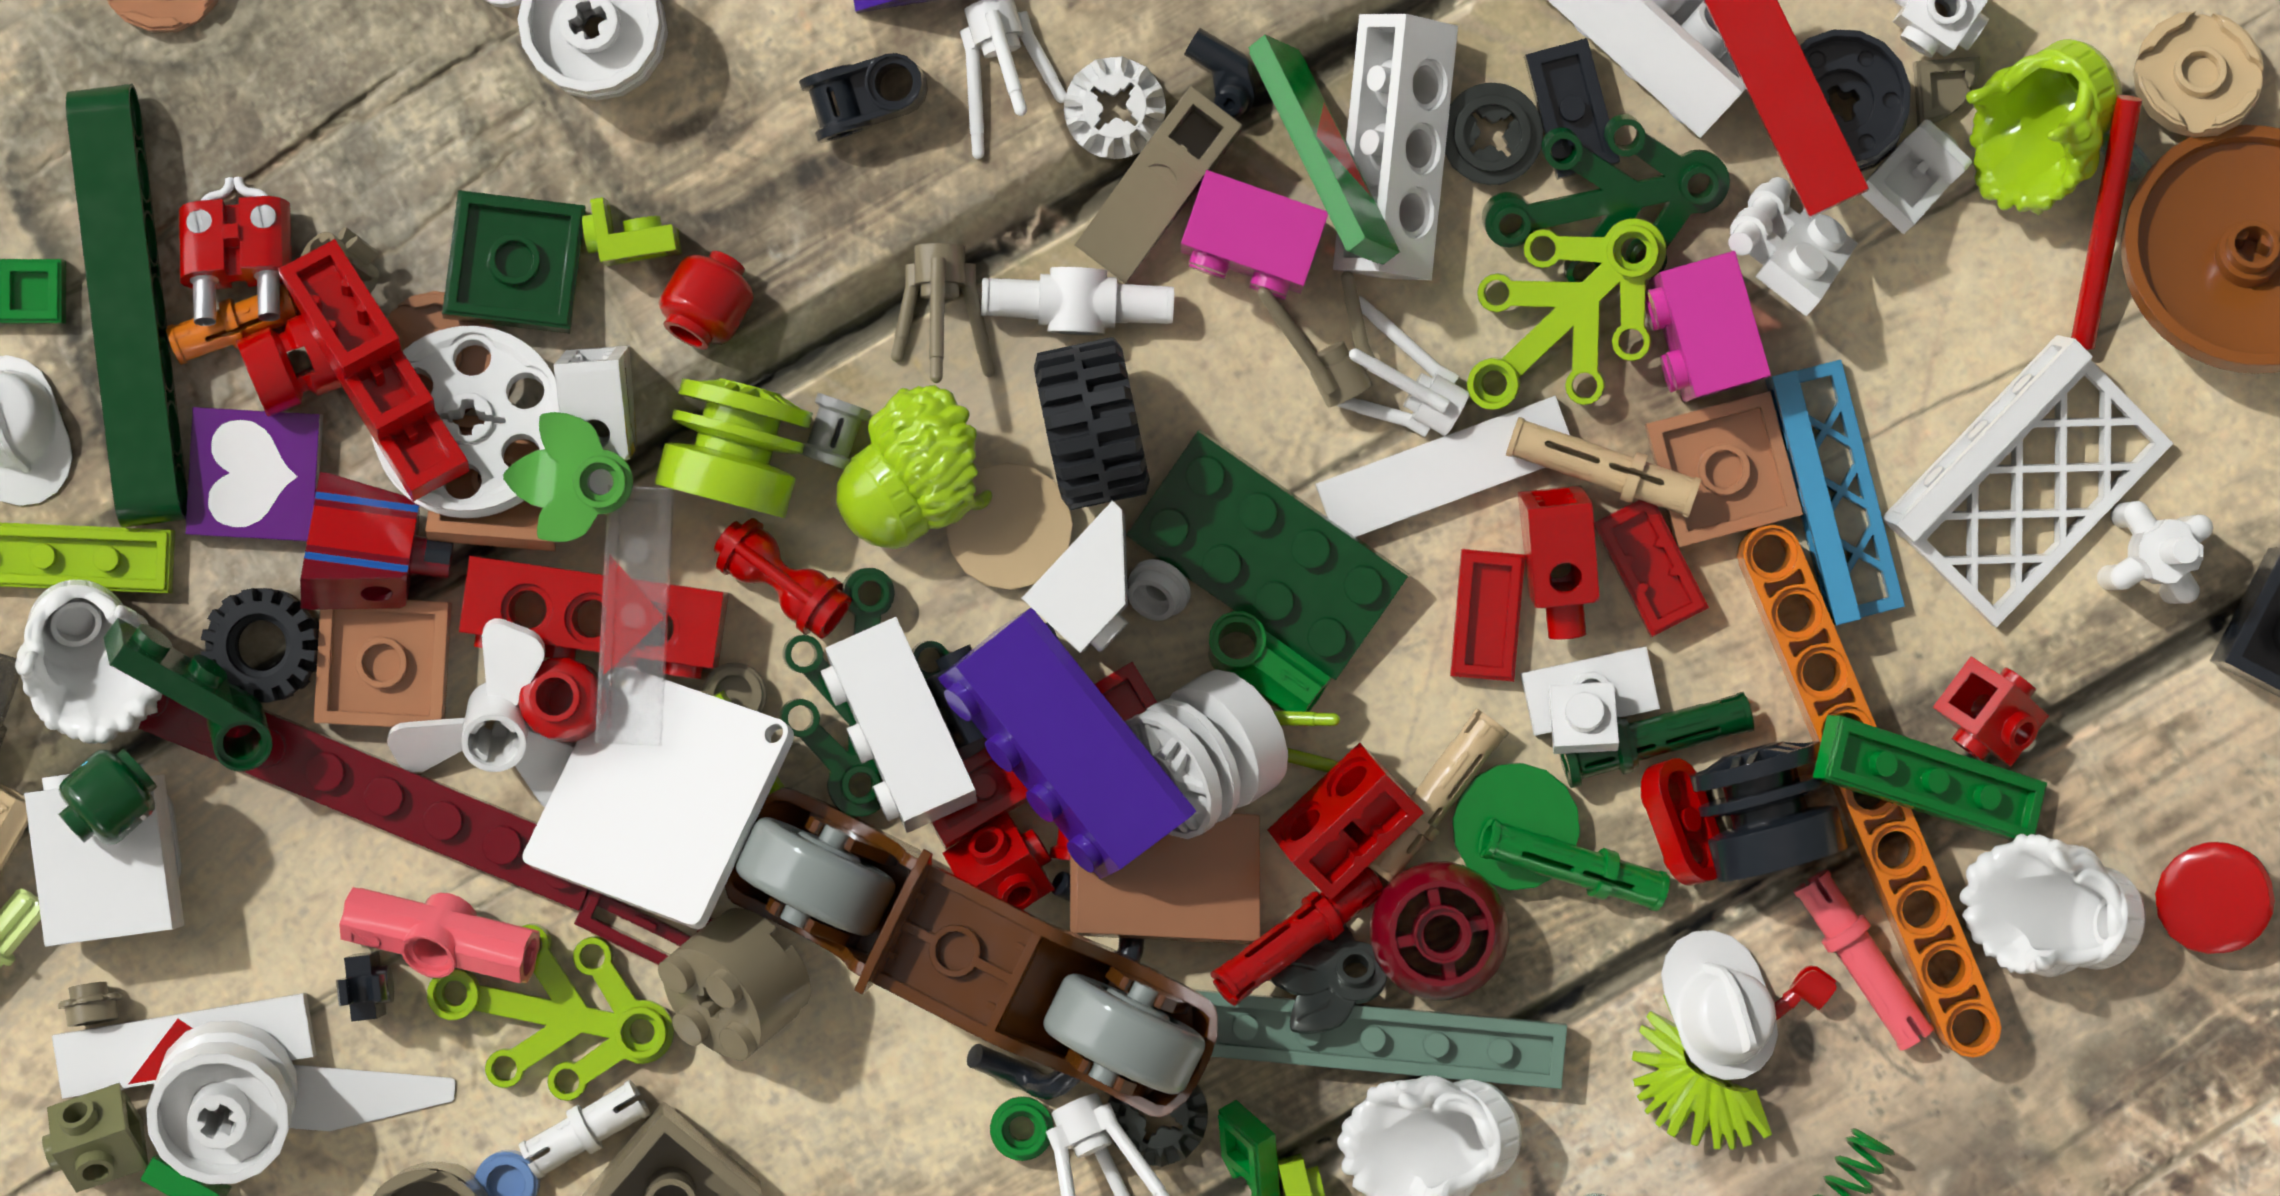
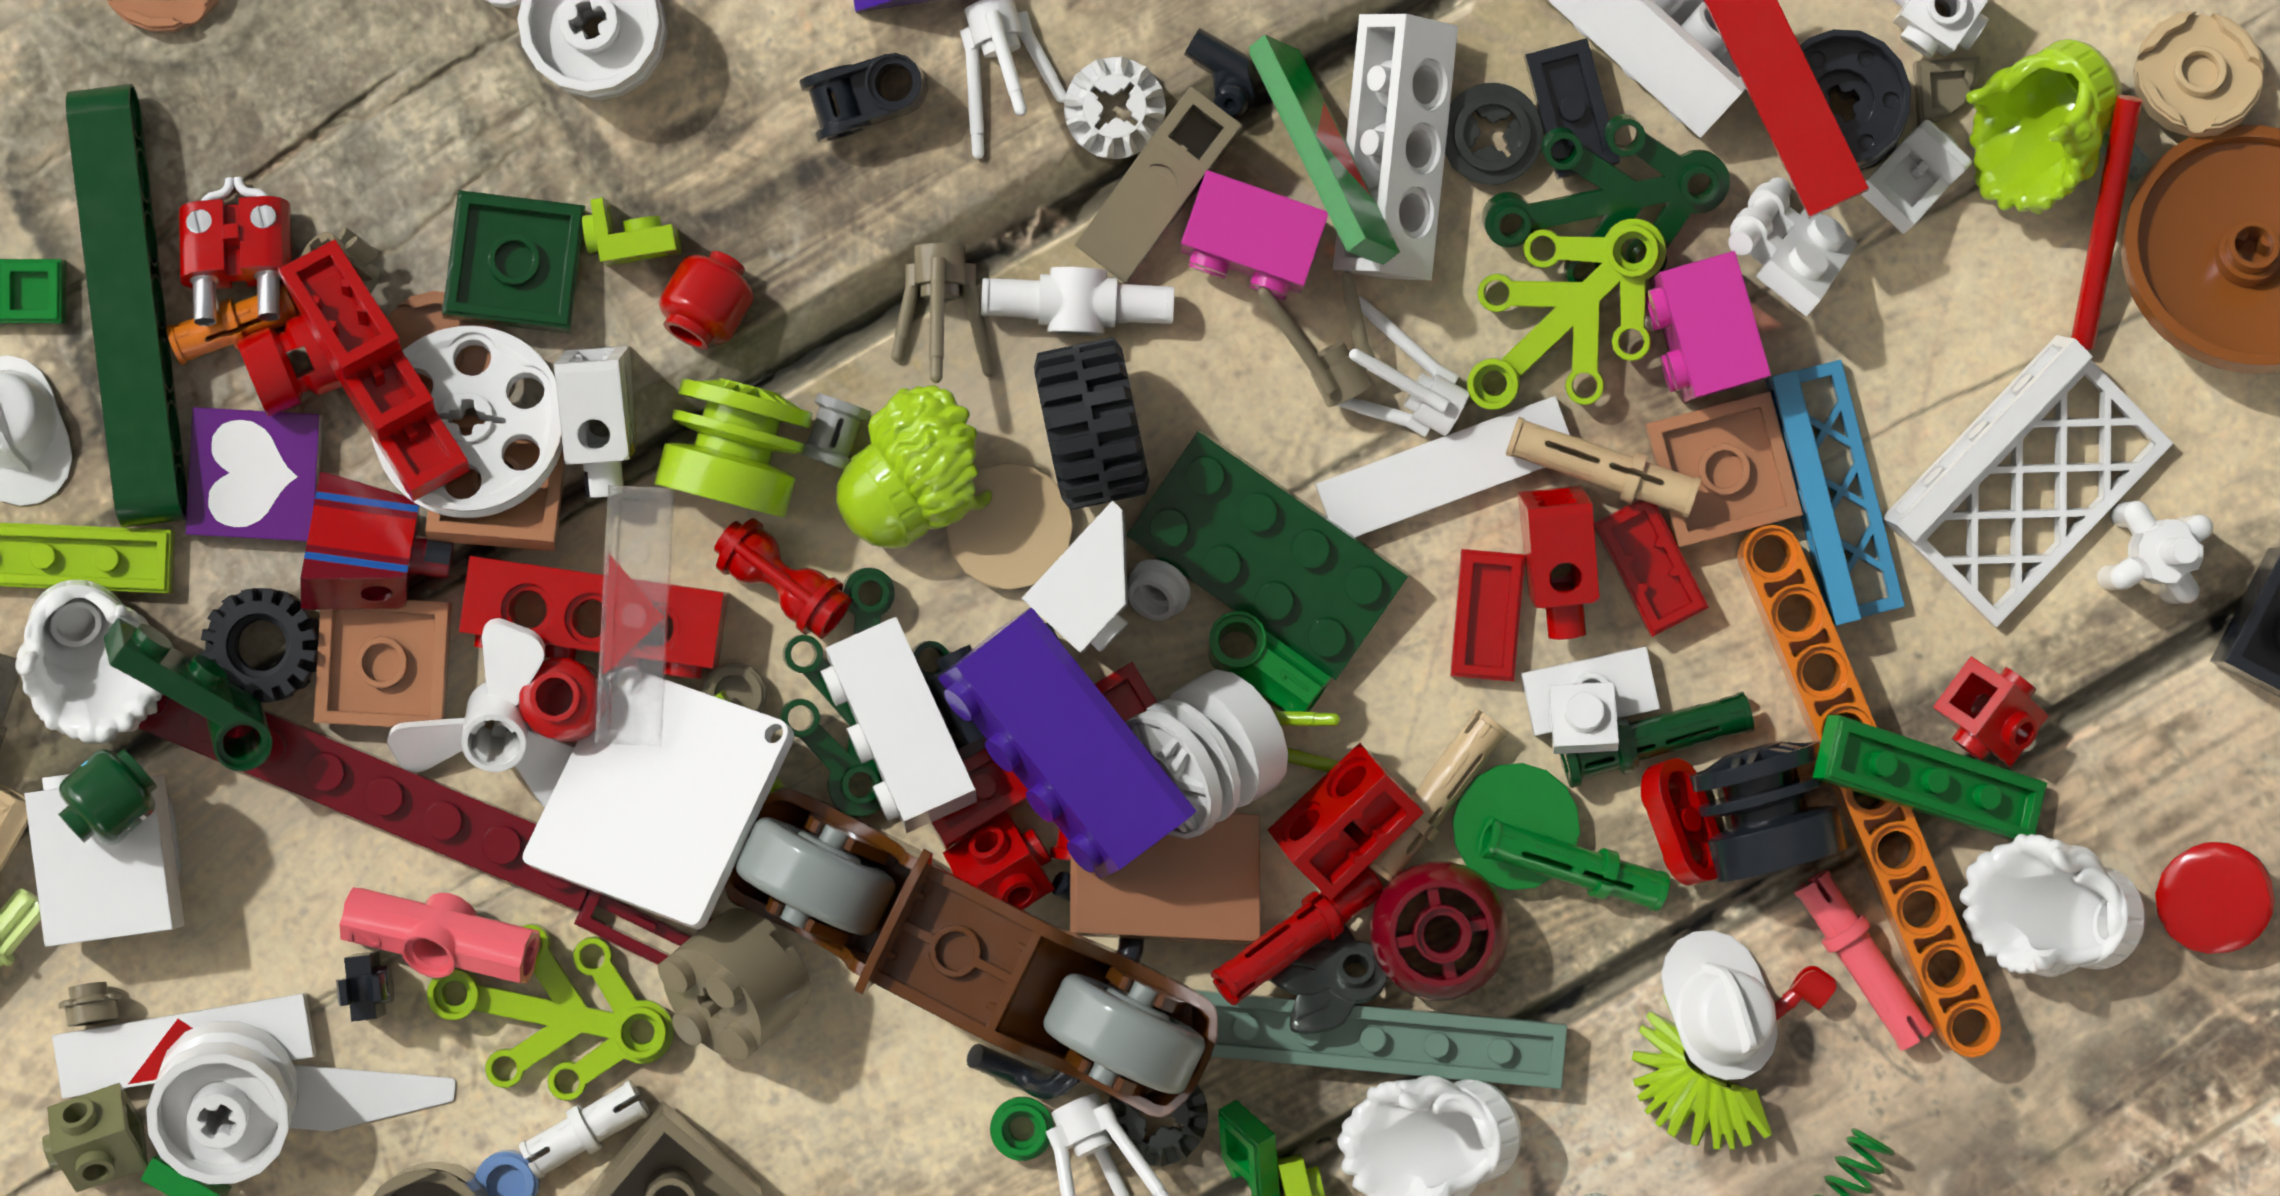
(561, 474): bright green plate -> none

